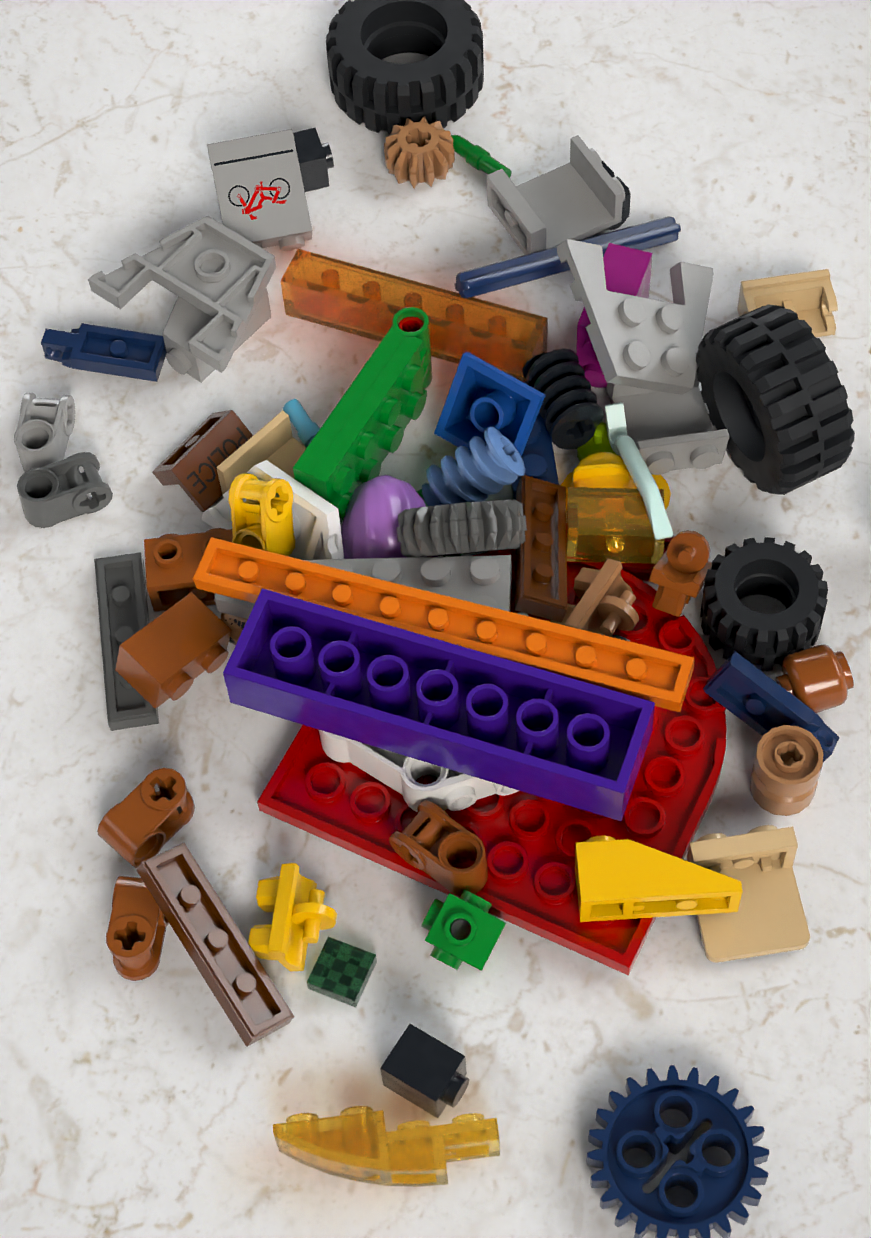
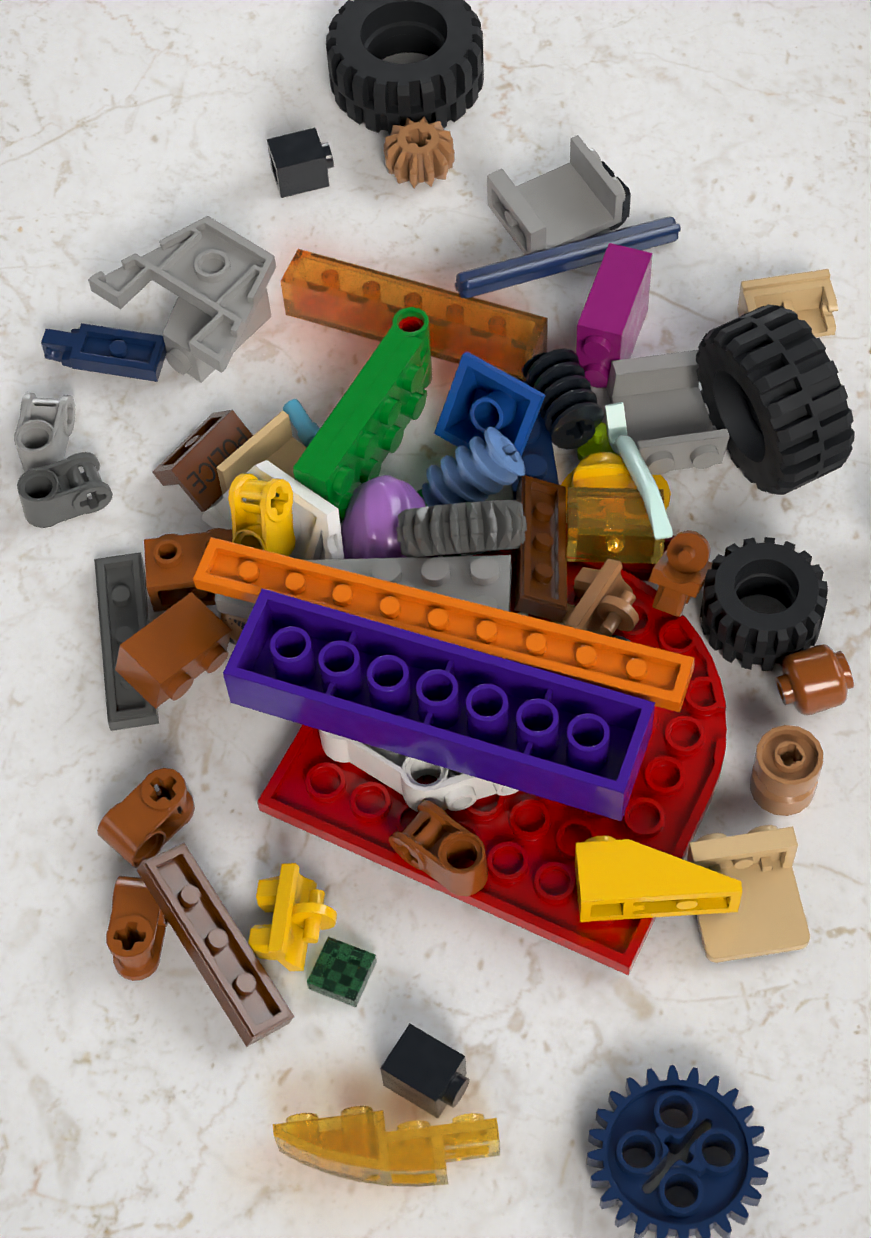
(262, 189): light grey panel -> none
(477, 156): green piece -> none
(483, 936): green brick -> none
(637, 337): light grey wing -> none
(764, 702): dark blue hinge -> none

